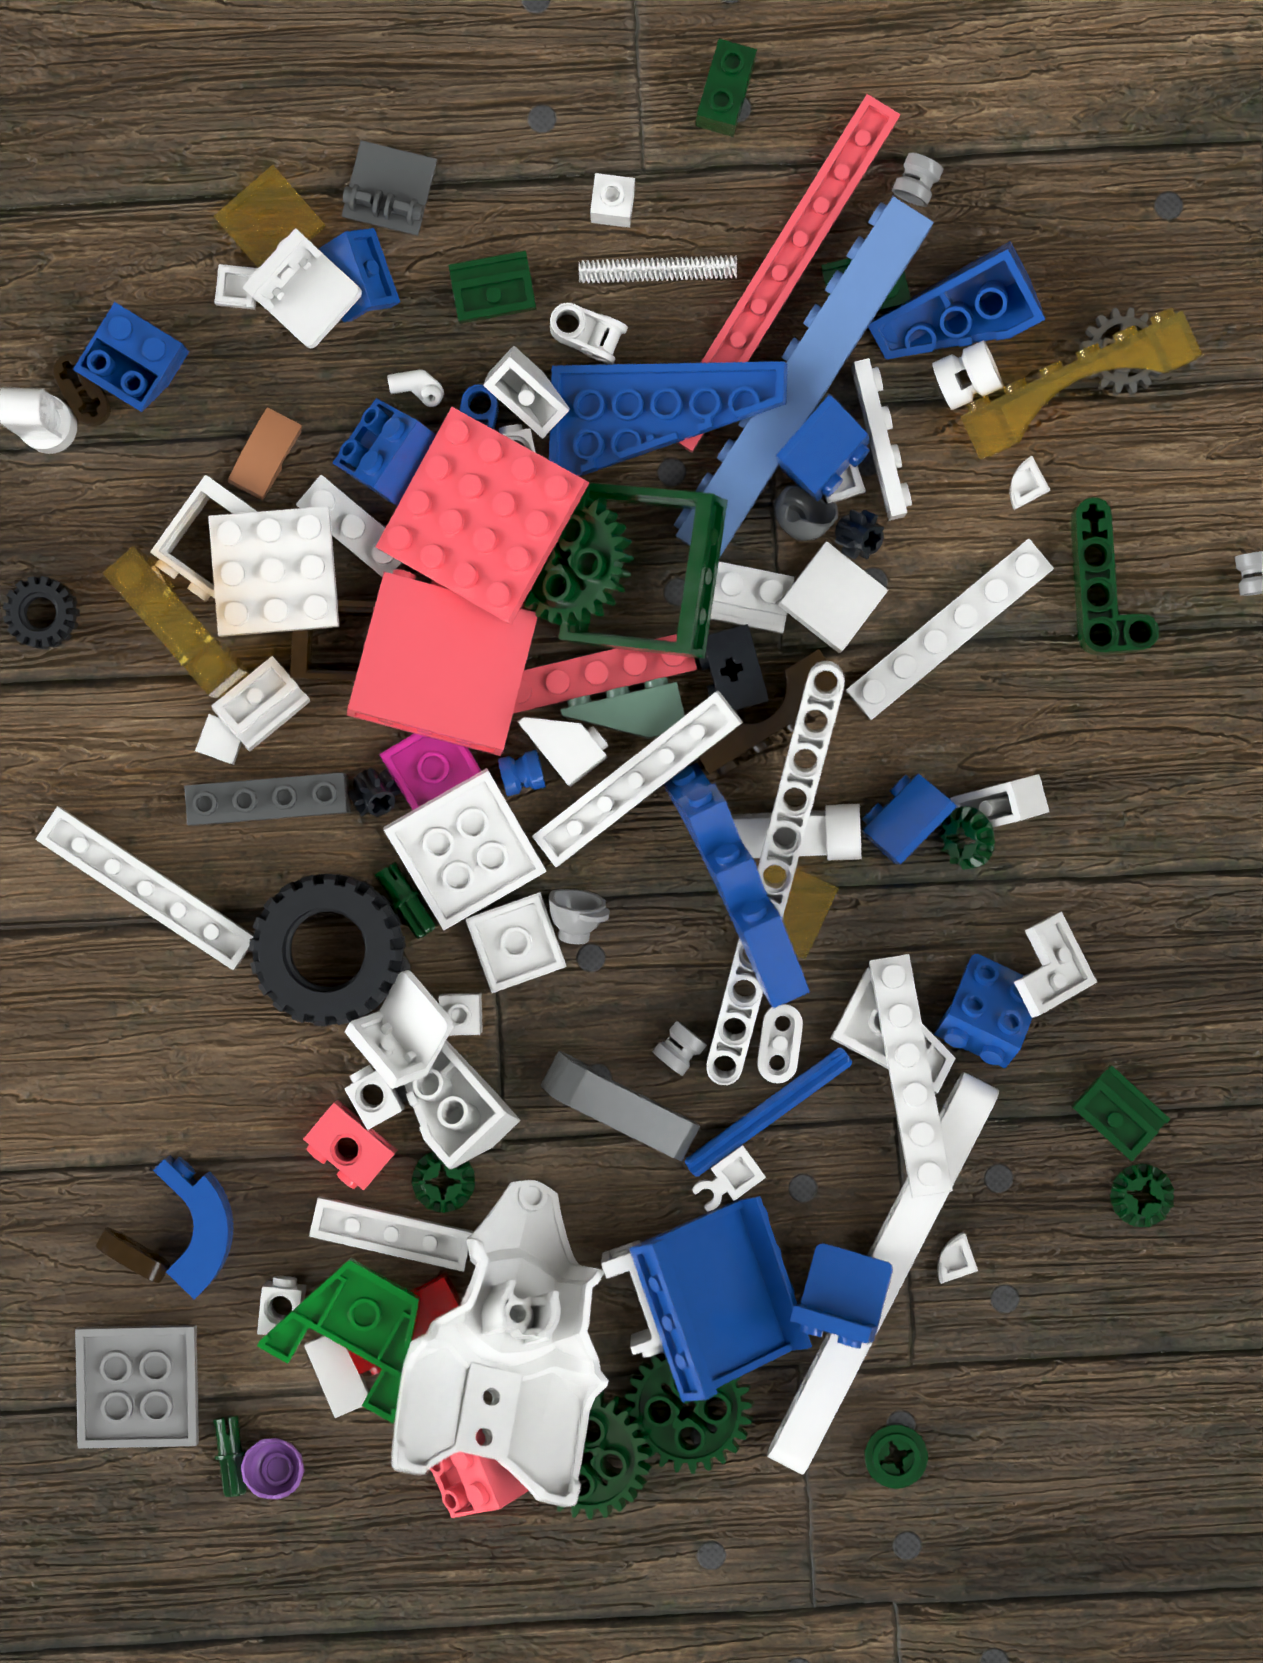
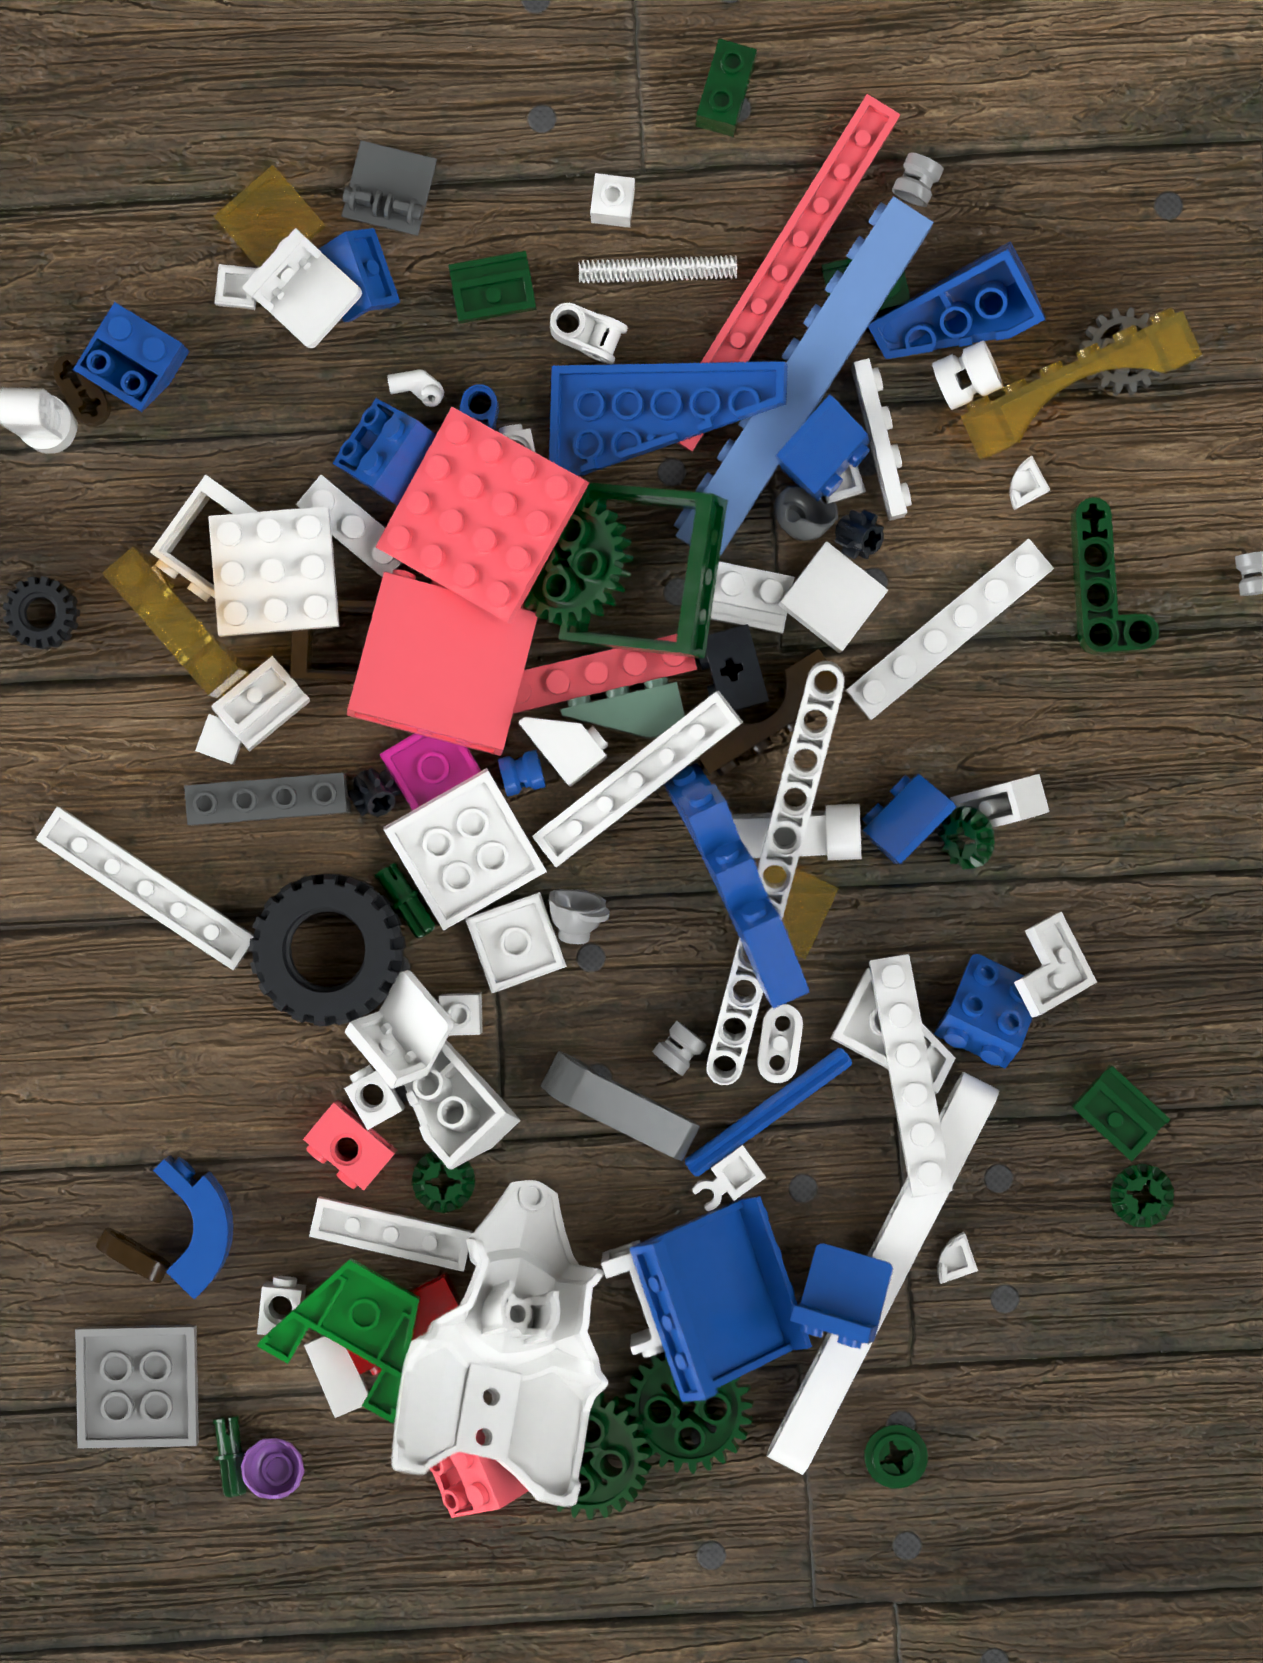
(264, 453): nougat slope -> none
(526, 392): white slope -> none

